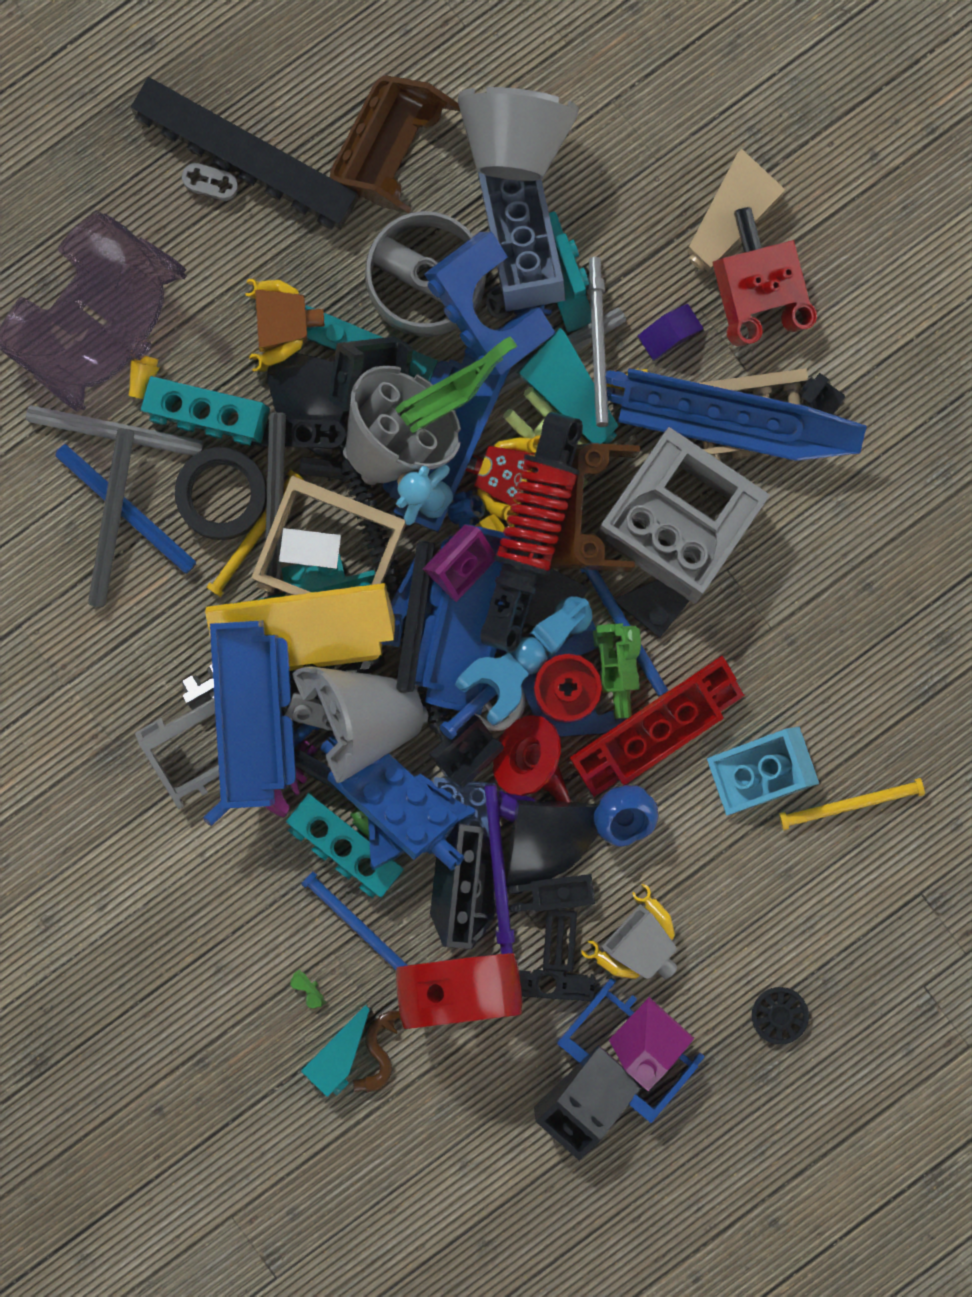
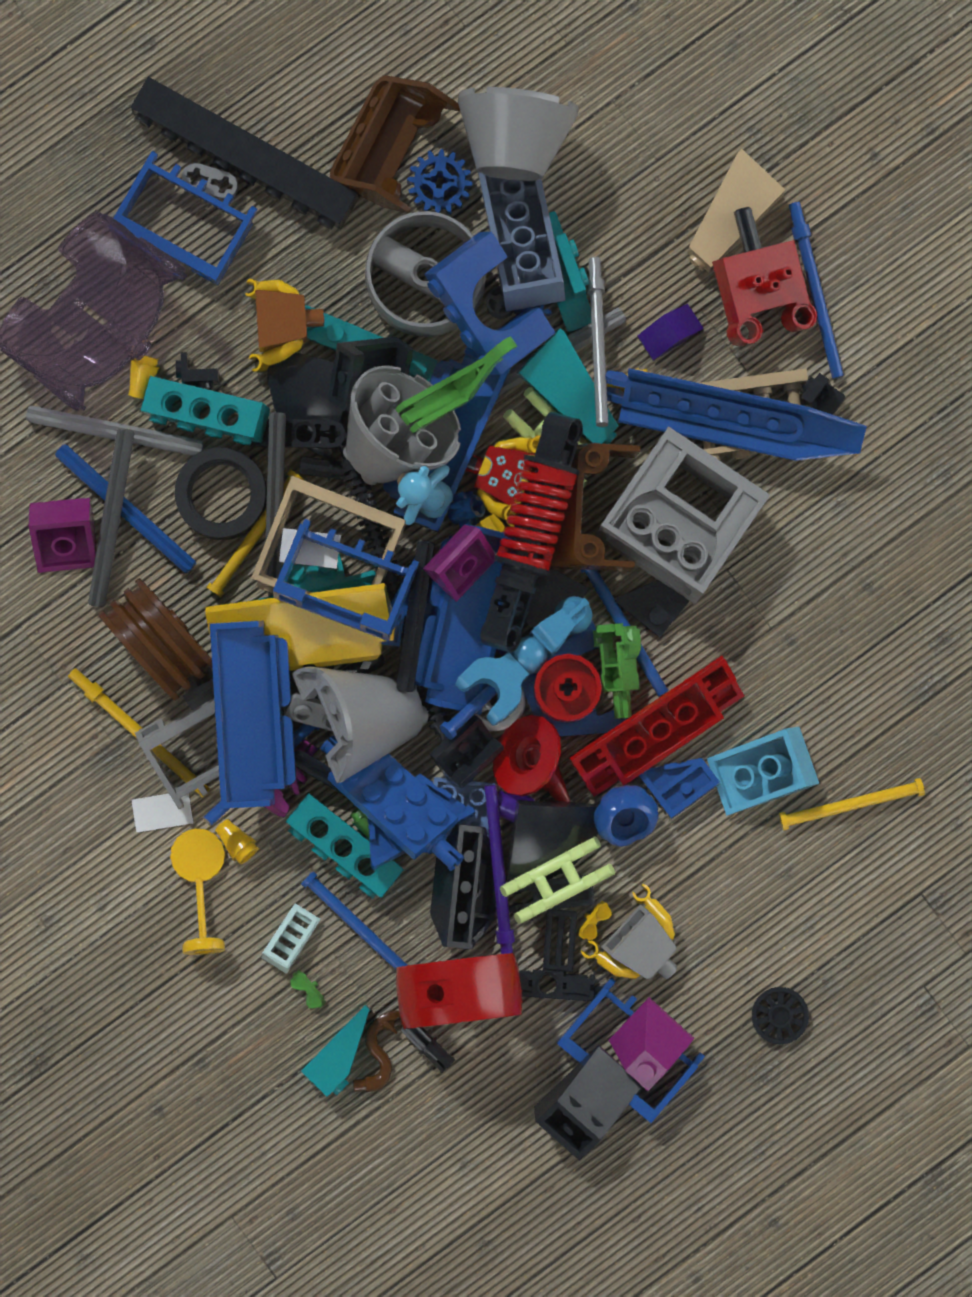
(63, 534): none -> magenta slope
(95, 693): none -> yellow bar
(157, 639): none -> reddish brown wheel
(160, 812): none -> white sticker
(196, 377): none -> black bracket
(197, 265): none -> blue hinge
(198, 858): none -> yellow piece
(237, 842): none -> yellow cone
(275, 960): none -> light aqua slope
(366, 622): none -> blue hinge
(429, 1047): none -> black axle
(451, 182): none -> blue gear
(575, 885): none -> yellowish green piece
(600, 913): none -> yellow piece
(679, 784): none -> blue wing
(801, 233): none -> blue bar

